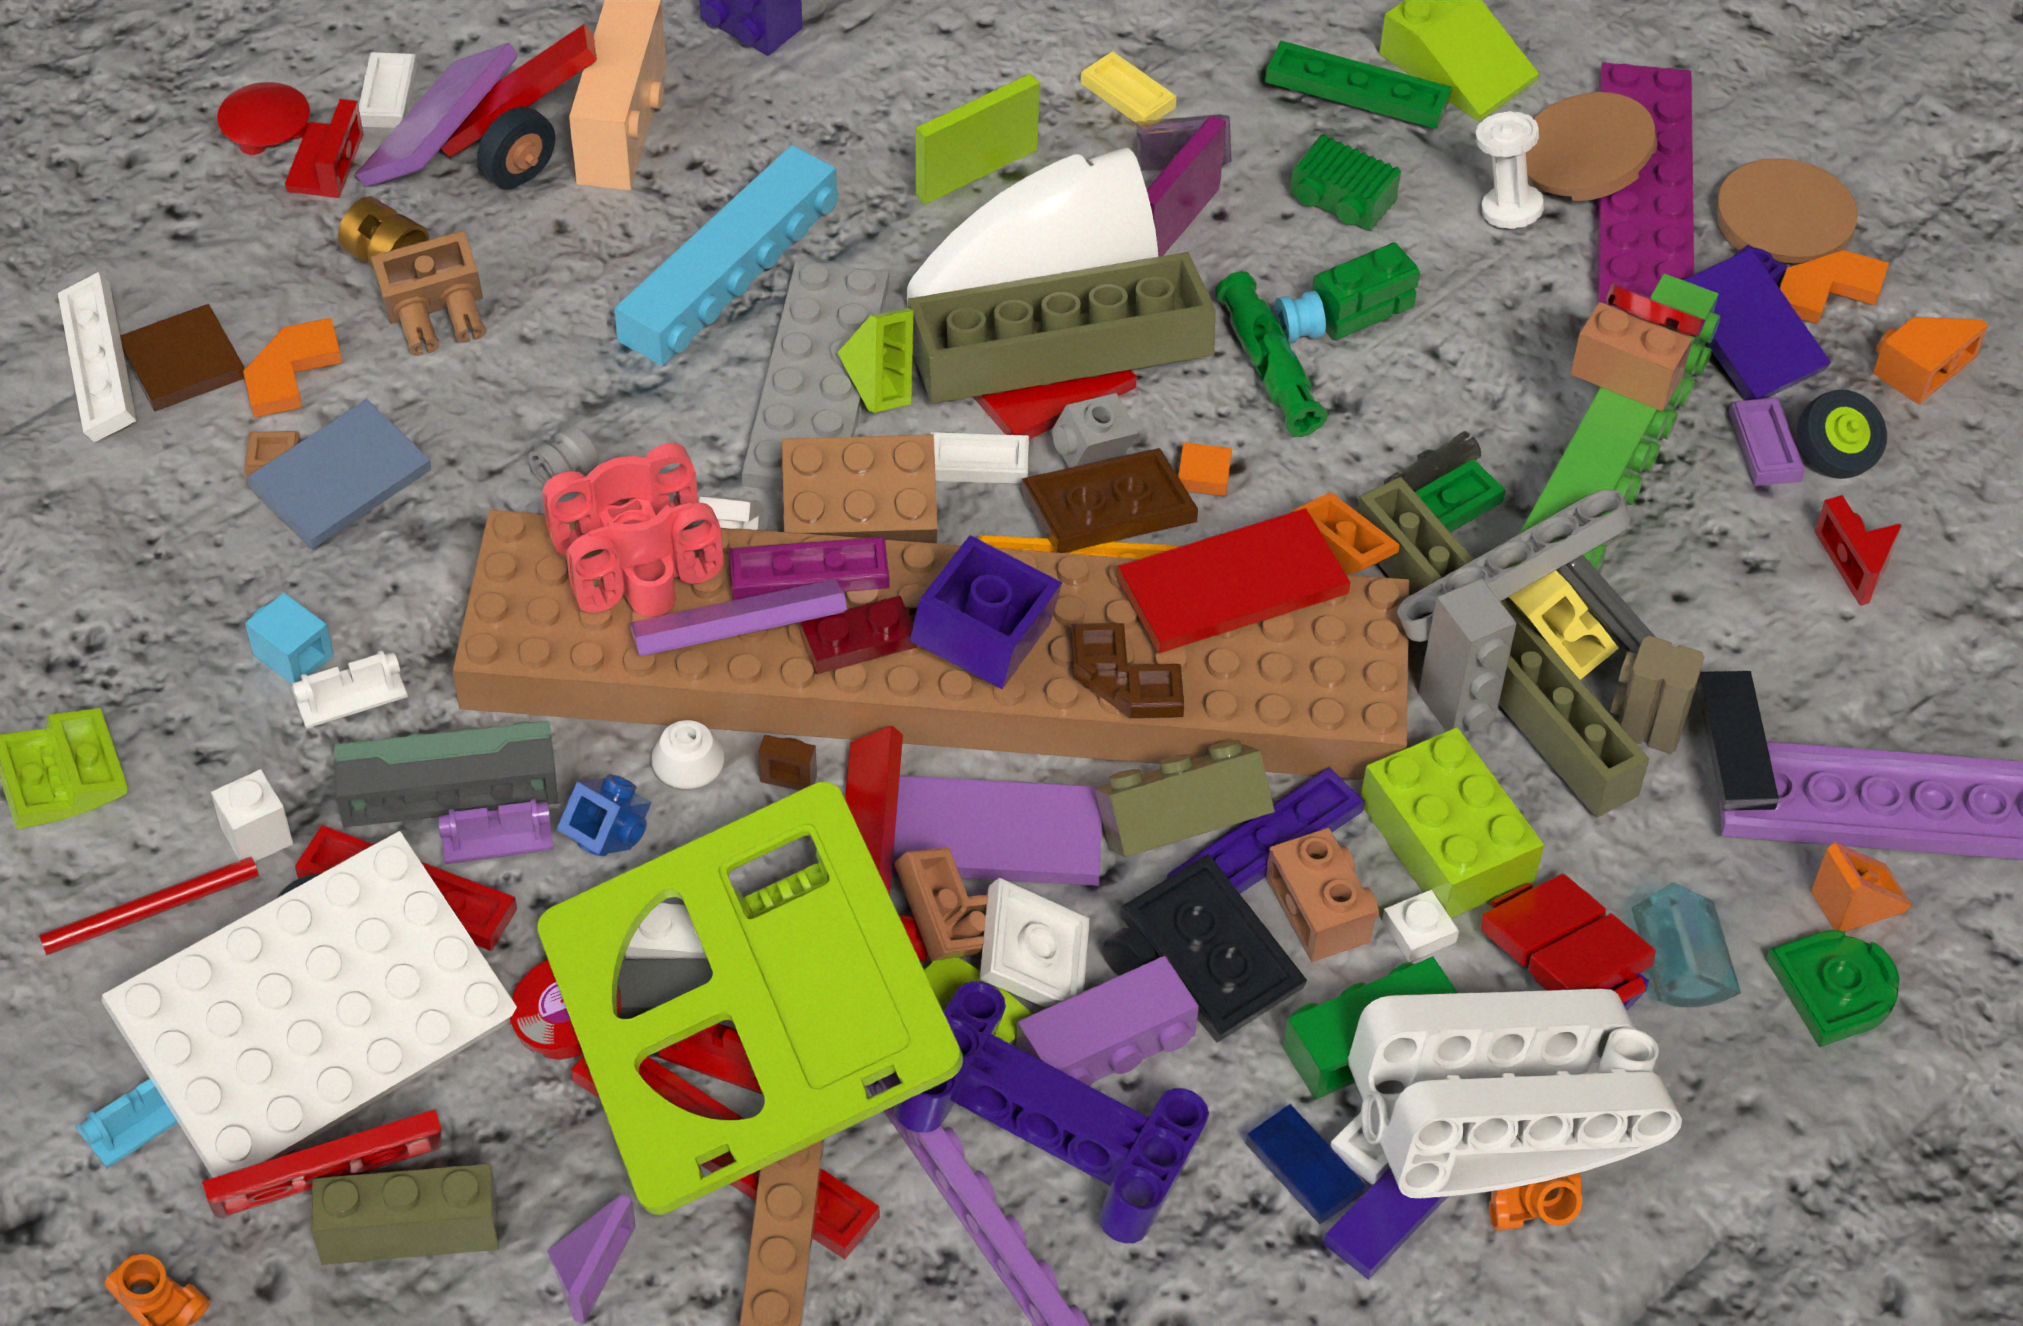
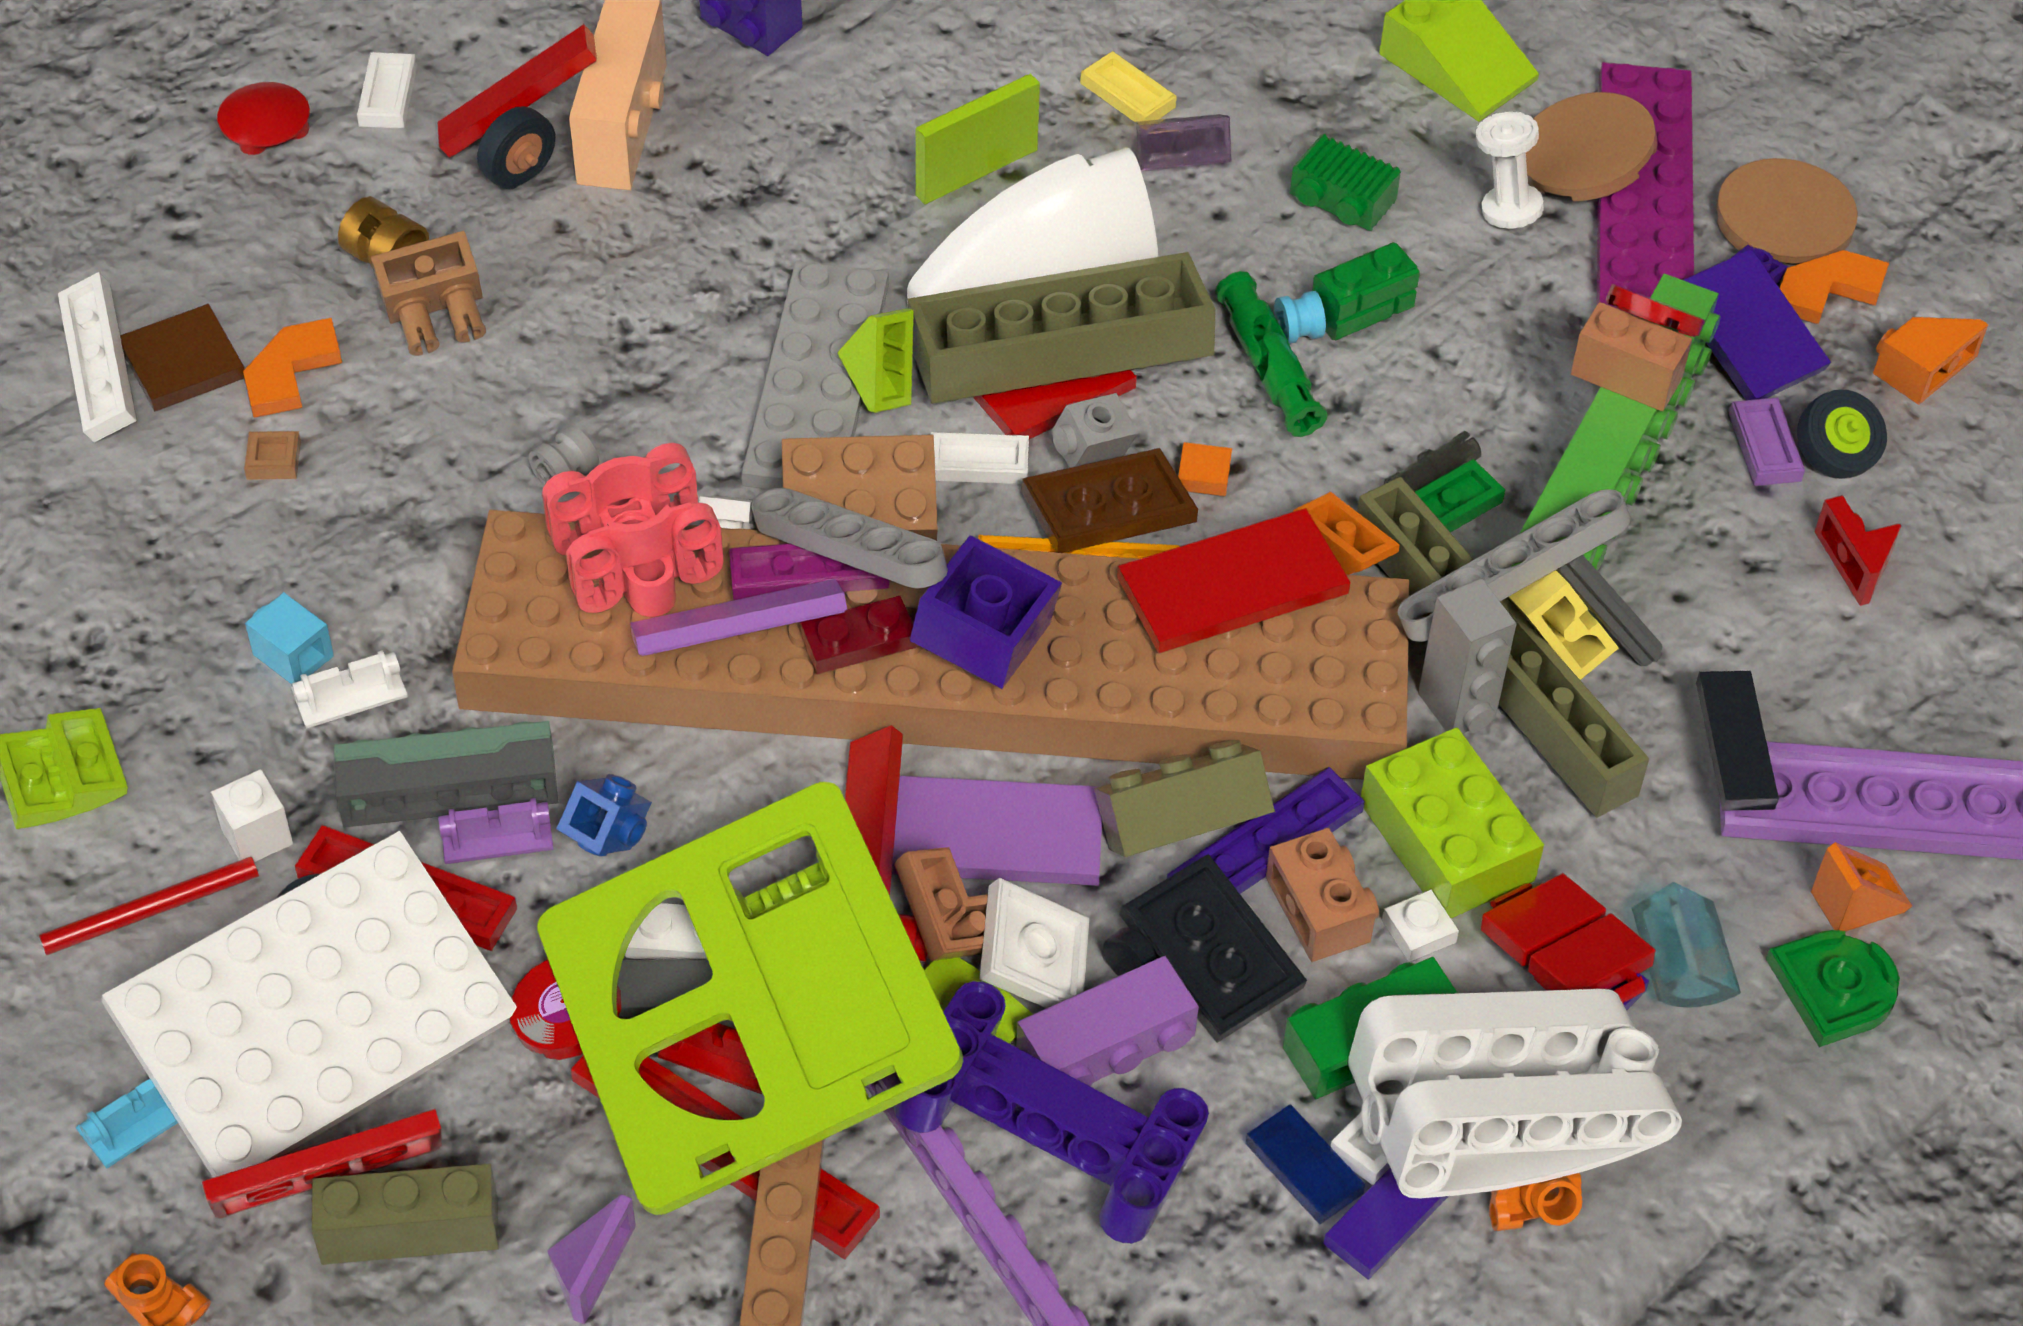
(327, 153): red panel -> none
(339, 473): sand blue tile -> none
(437, 115): medium lavender tile -> none
(687, 755): white cone -> none
(726, 255): medium azure brick -> none
(787, 762): reddish brown plate -> none
(850, 537): none -> light grey beam
(1134, 689): reddish brown tile -> none
(1187, 183): magenta tile -> none
(1358, 84): green plate -> none
(1657, 692): dark tan brick -> none

